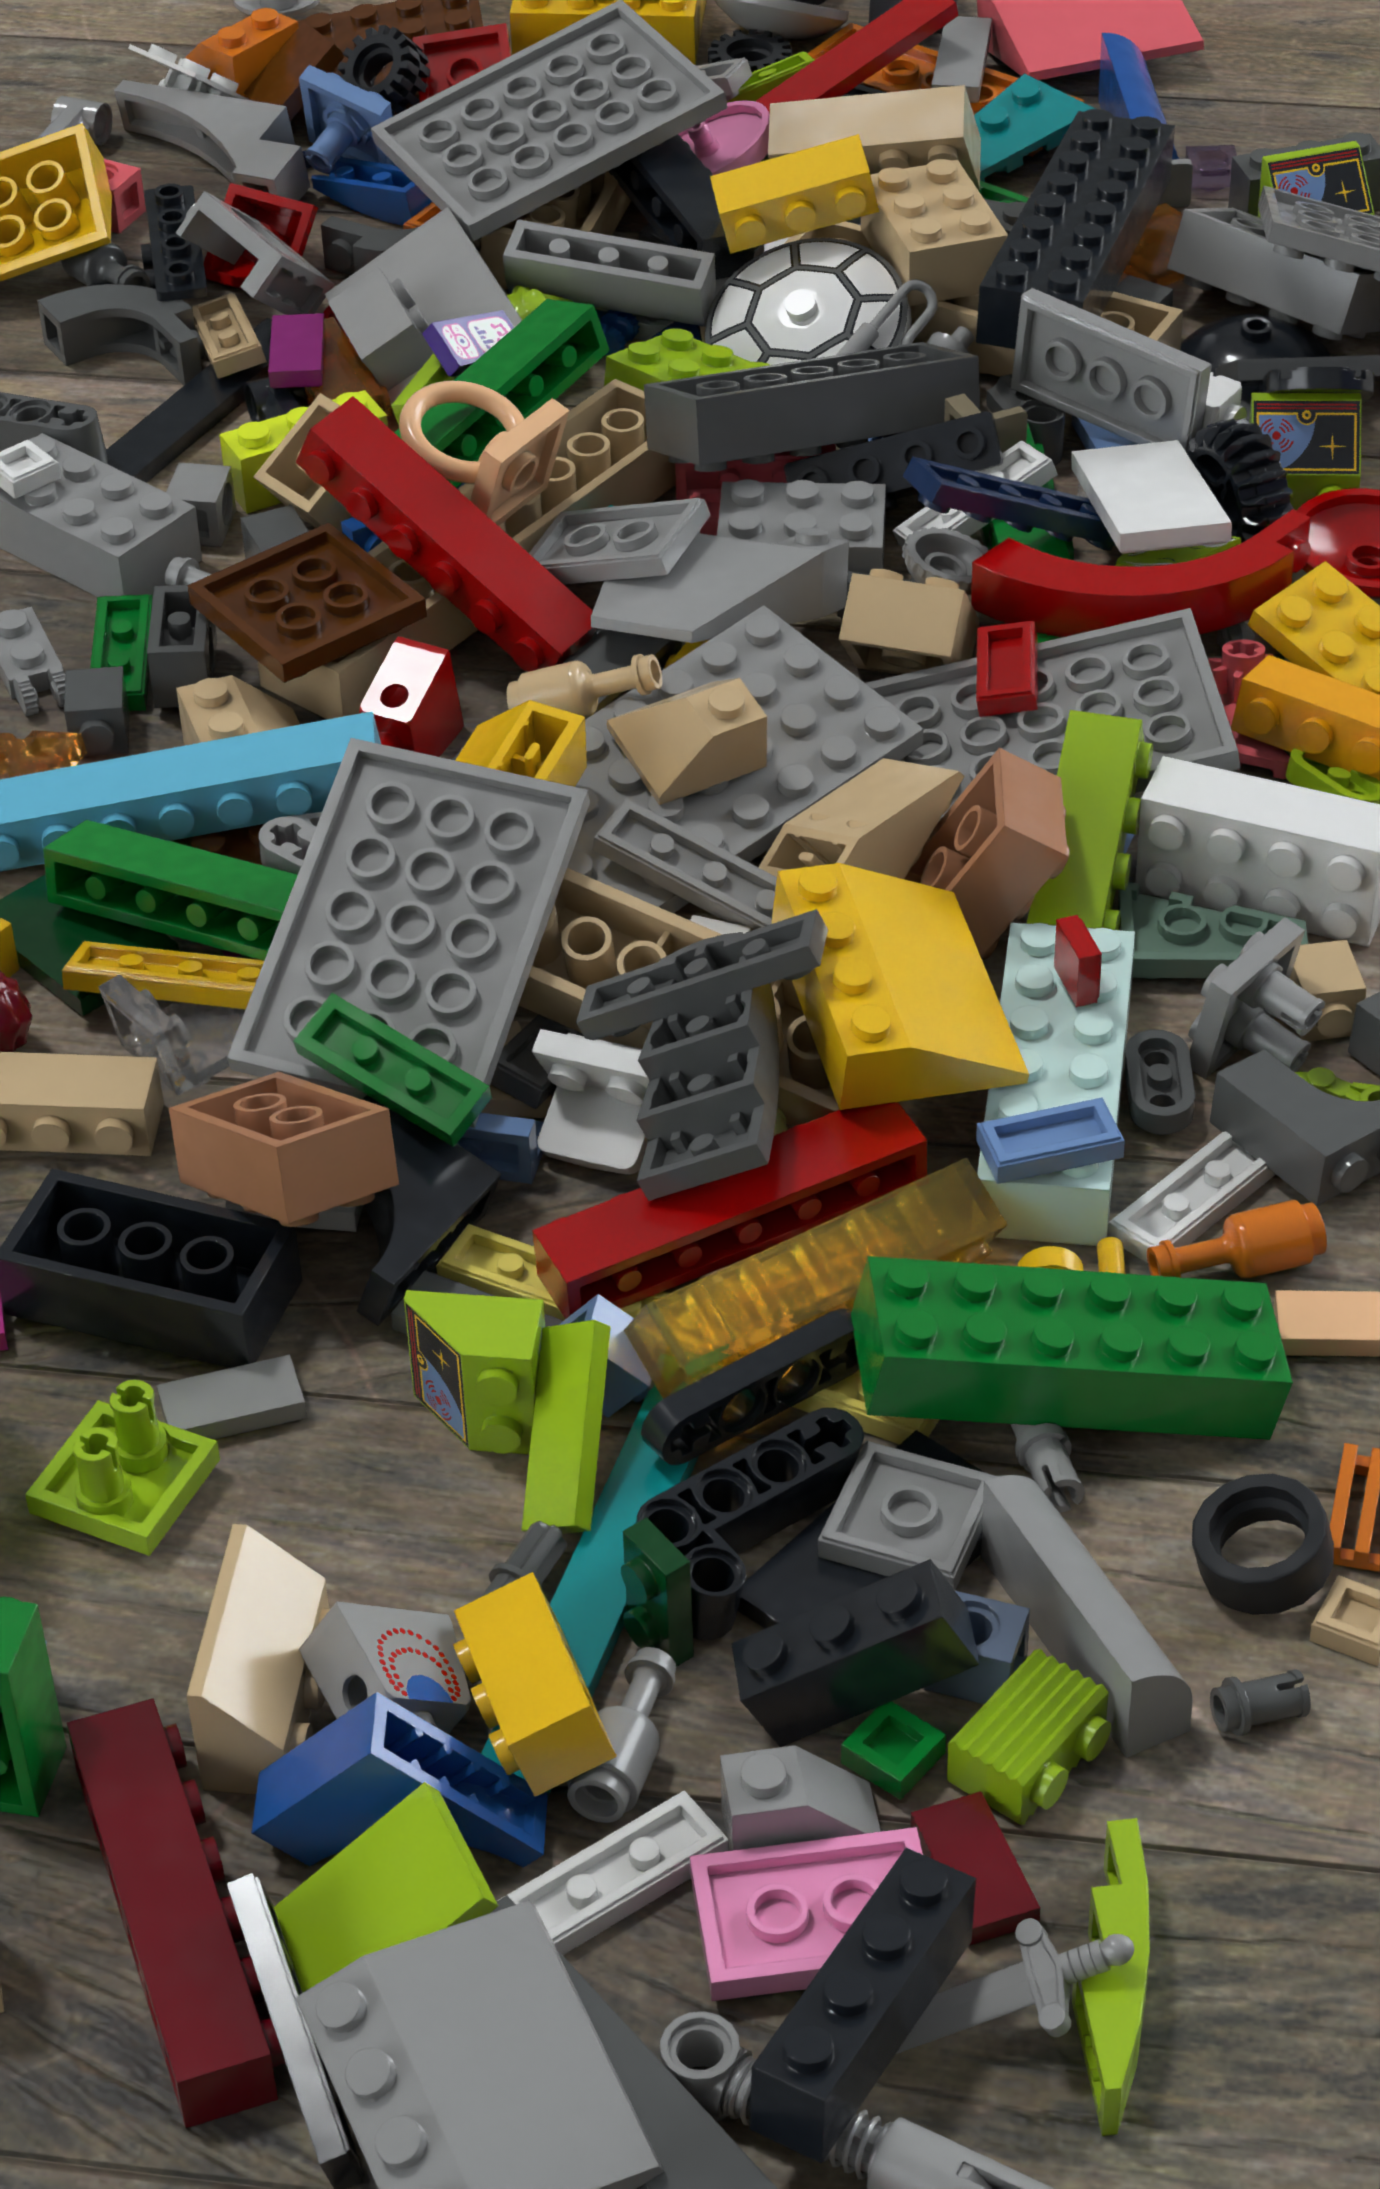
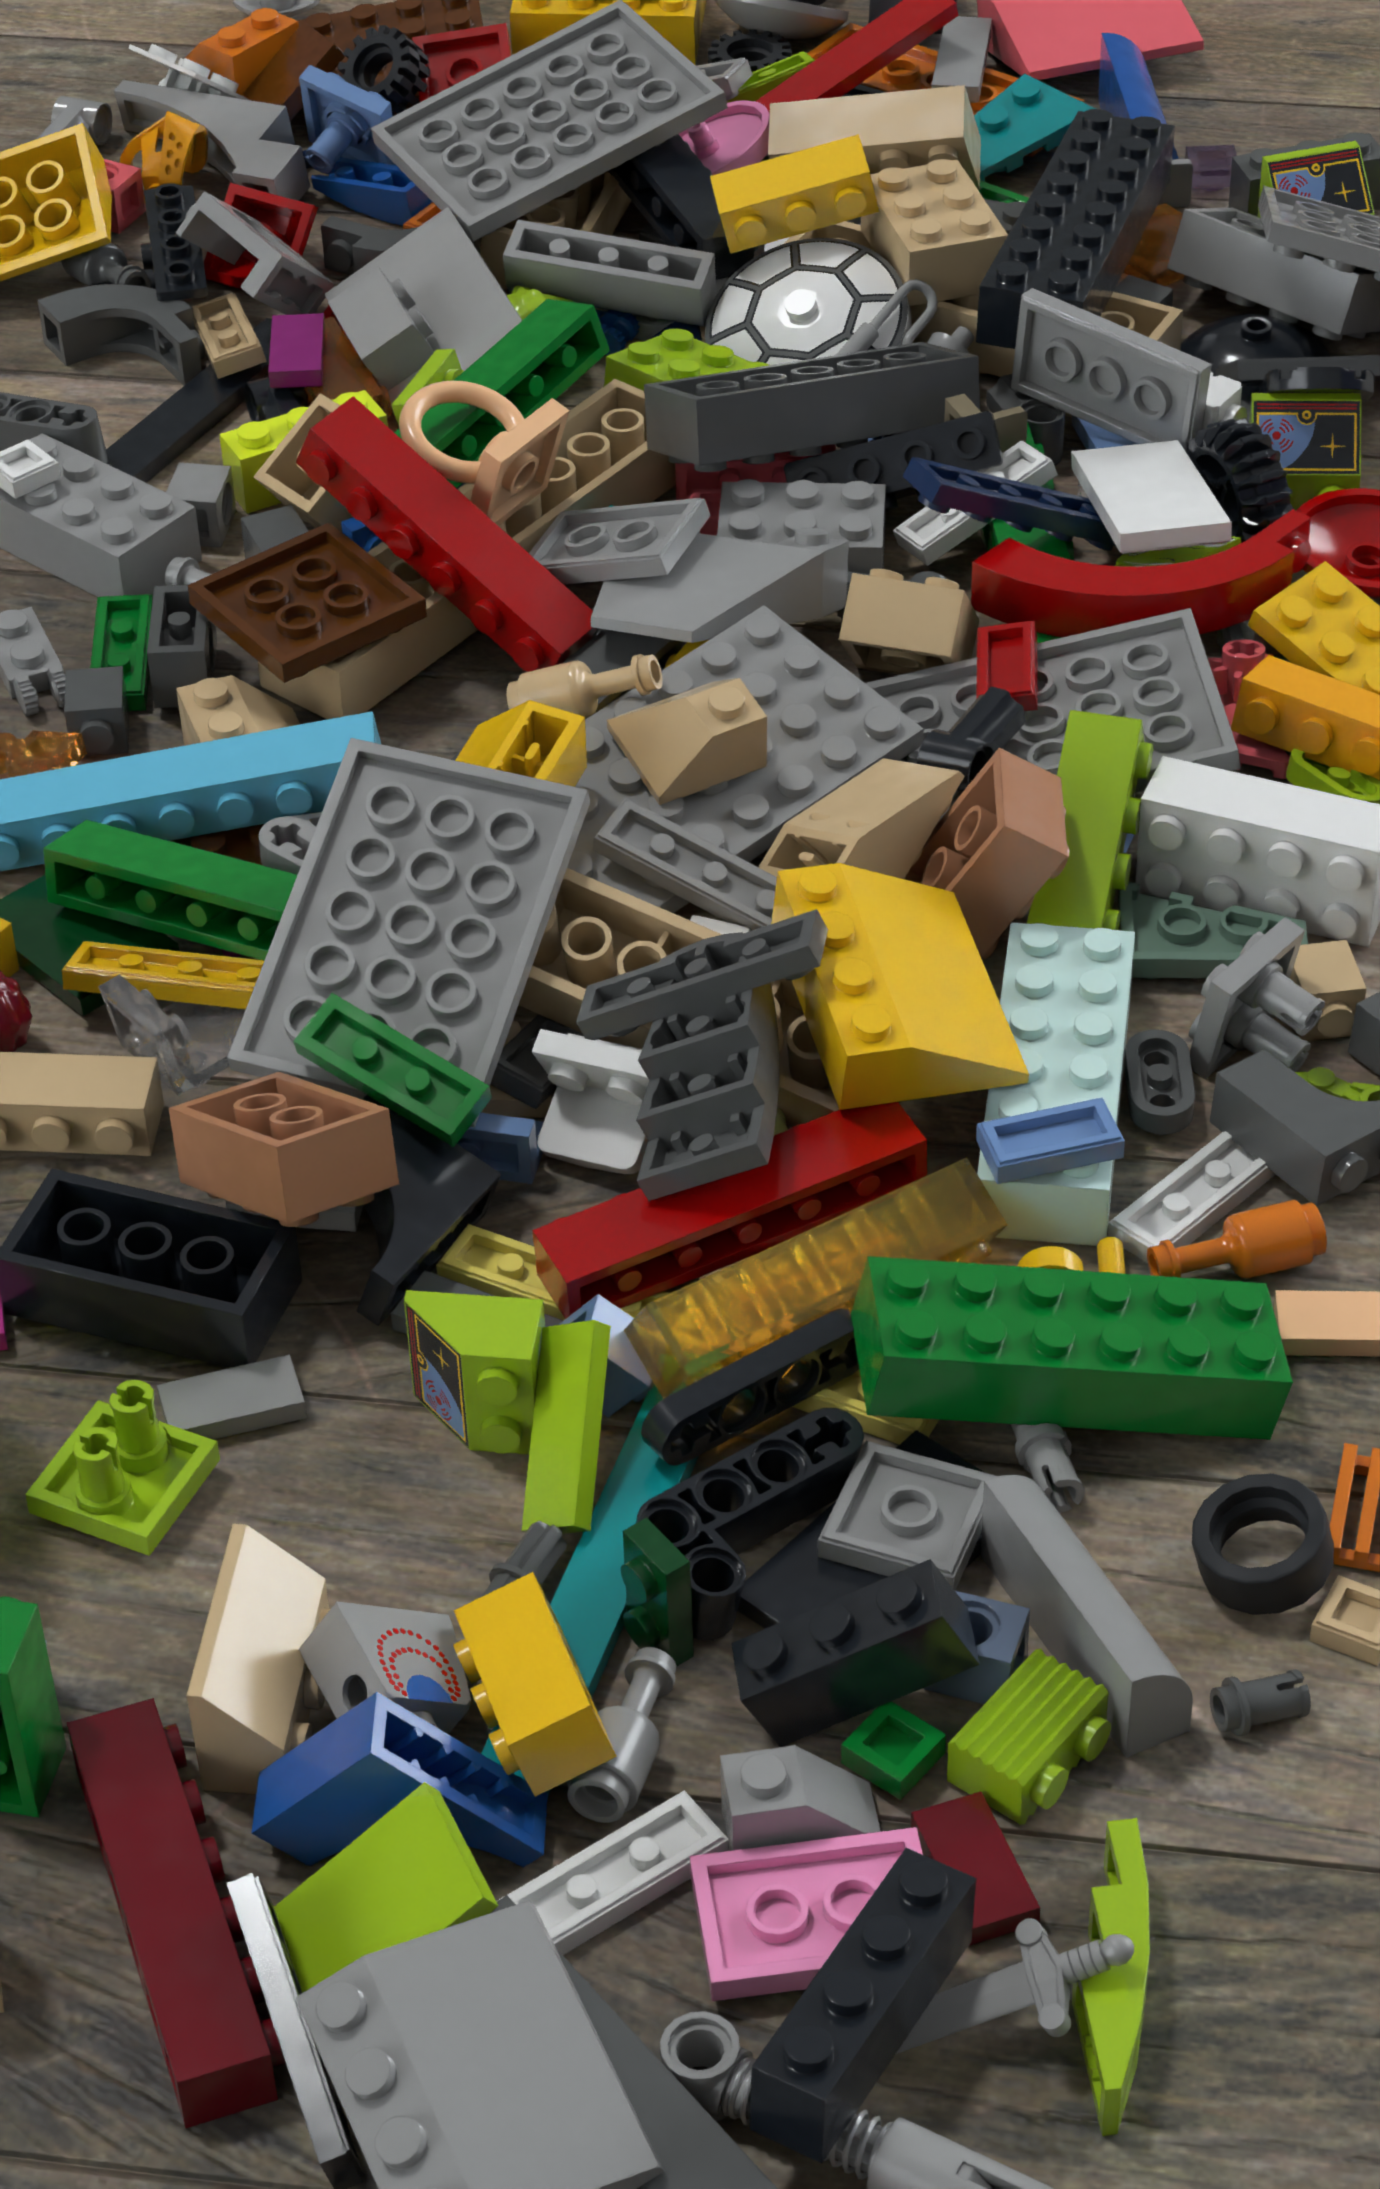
(182, 150): none -> light orange helmet
(415, 698): red torso -> none
(465, 339): tile -> none
(941, 555): light grey hat -> none
(975, 736): none -> black piece
(1077, 960): red tile -> none

